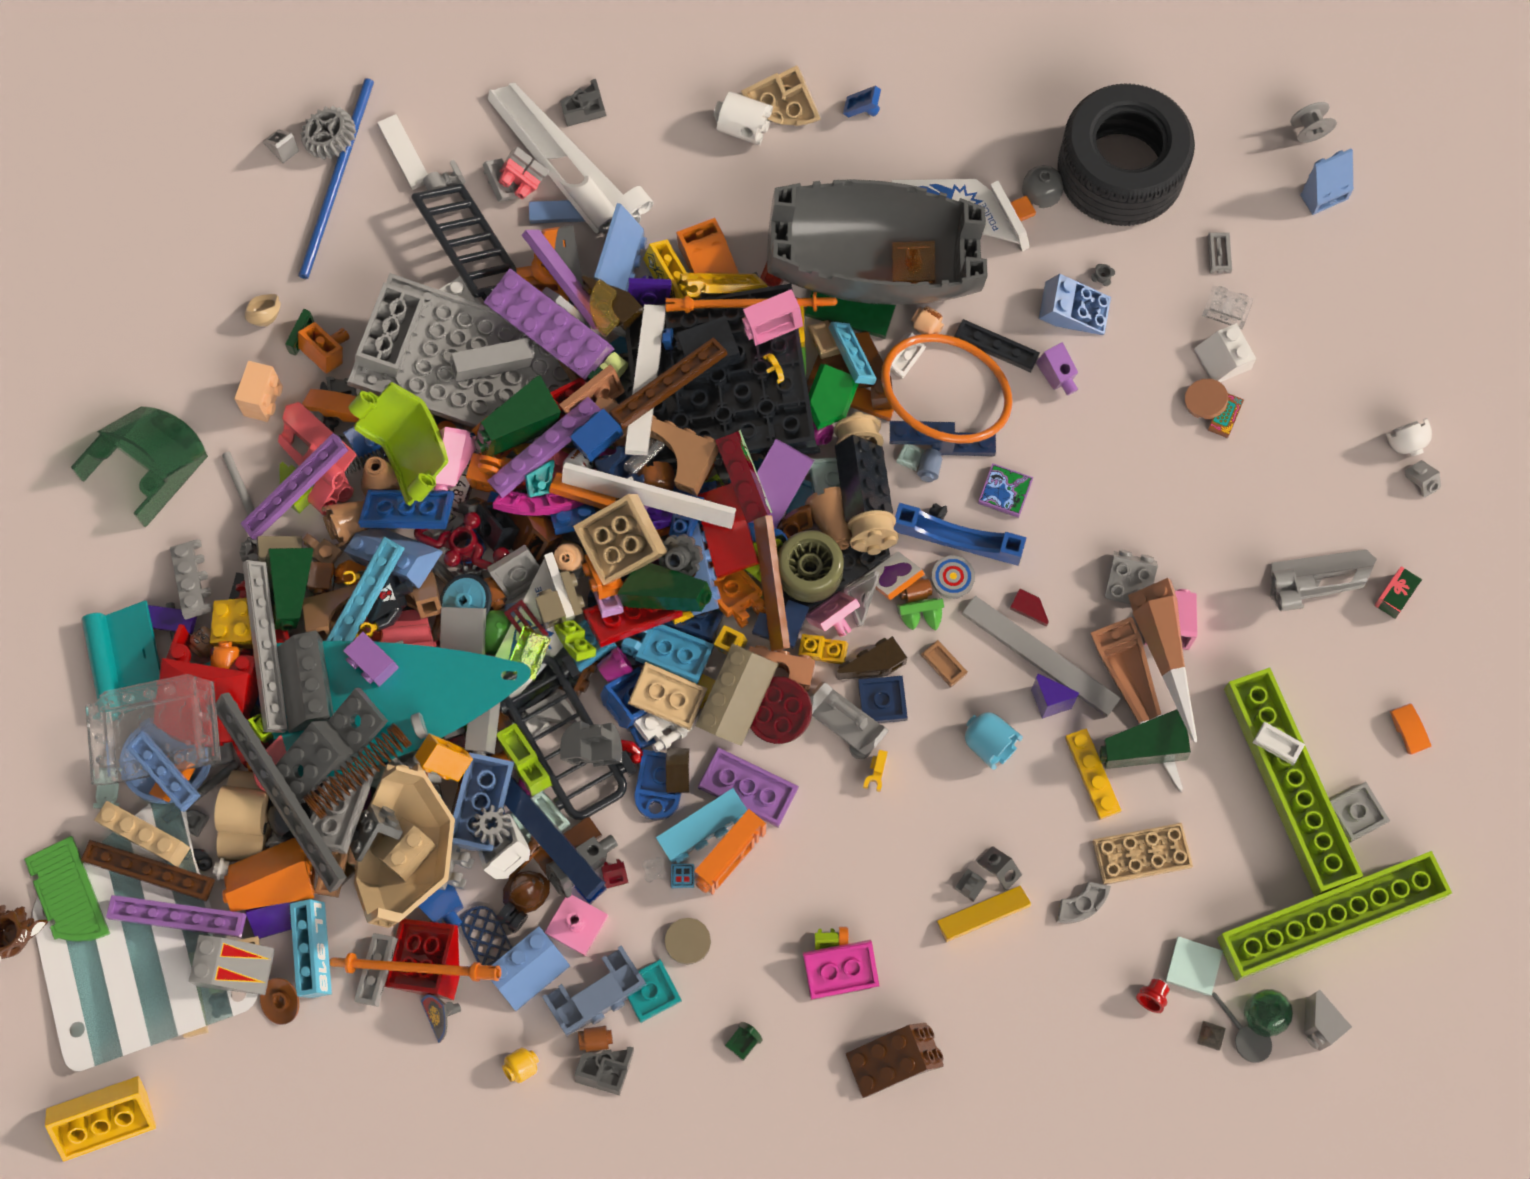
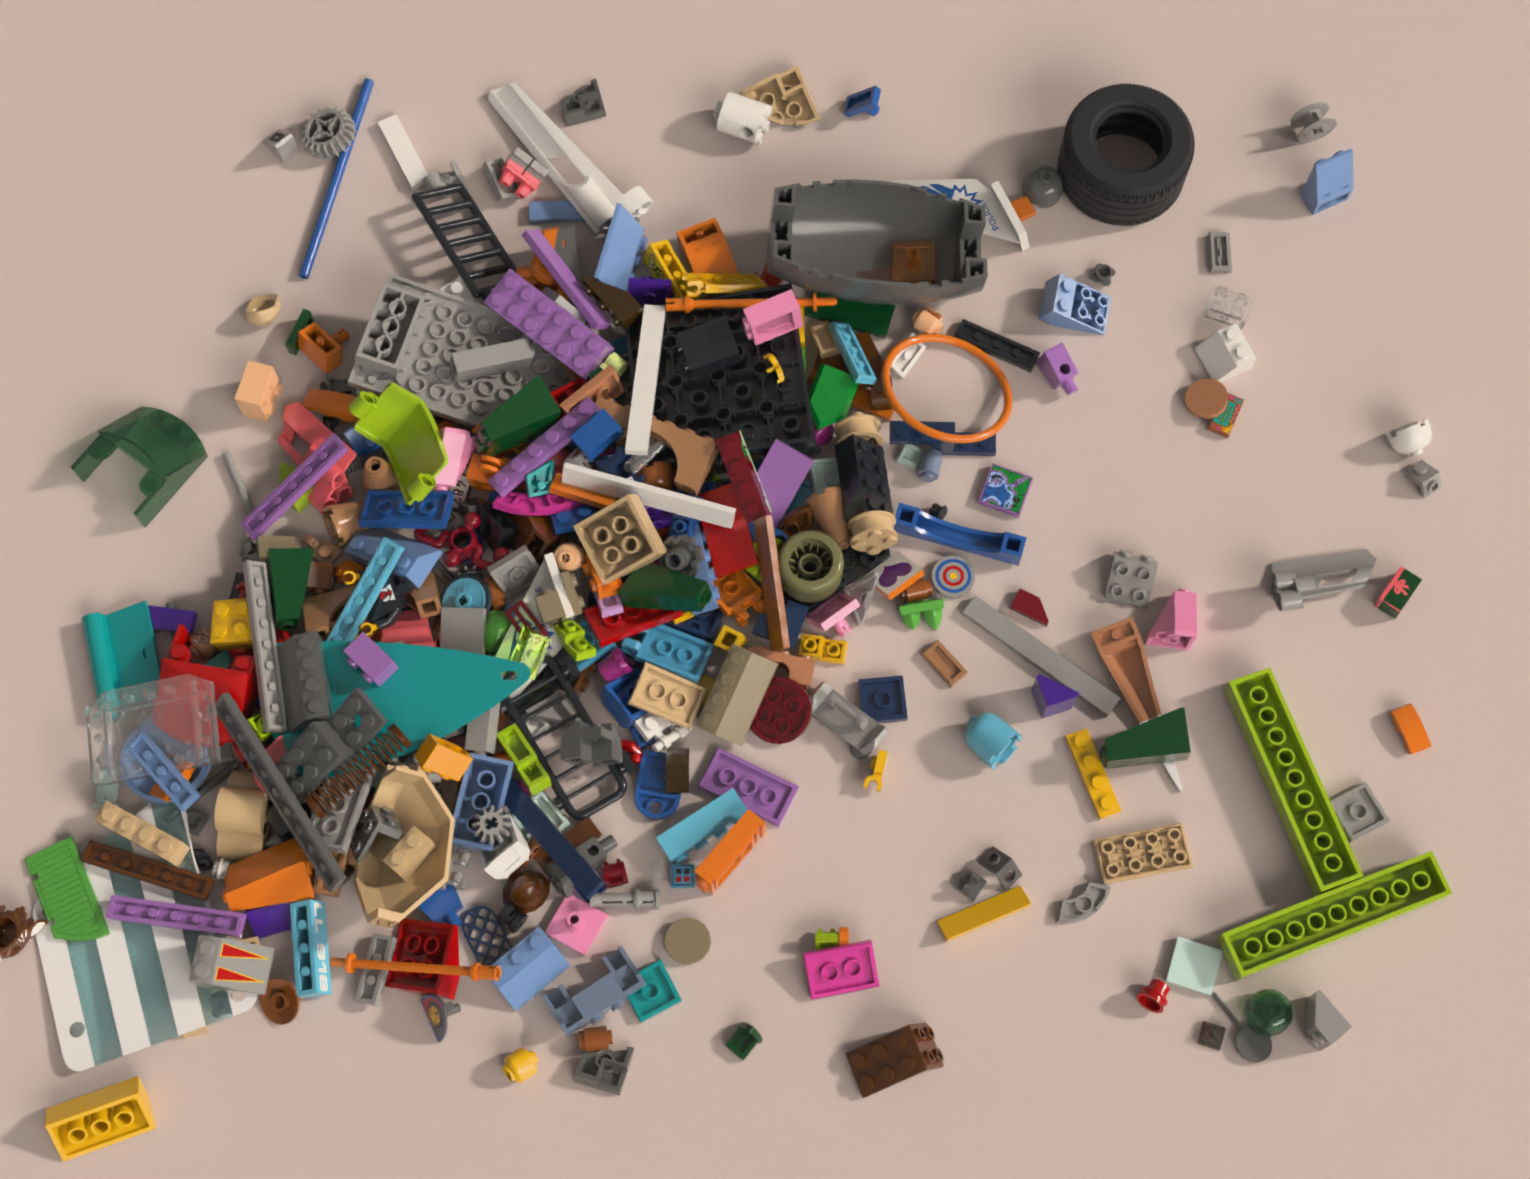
(189, 579): light grey hinge -> none
(224, 654): orange head -> none
(419, 725): light grey tile -> none
(601, 307): clear yellow tile -> none
(636, 899): none -> light grey pin
(667, 338): blue tile -> none
(668, 383): reddish brown tile -> none
(876, 662): dark brown slope -> none
(1158, 619): nougat plate -> none
(1278, 743): white tile -> none

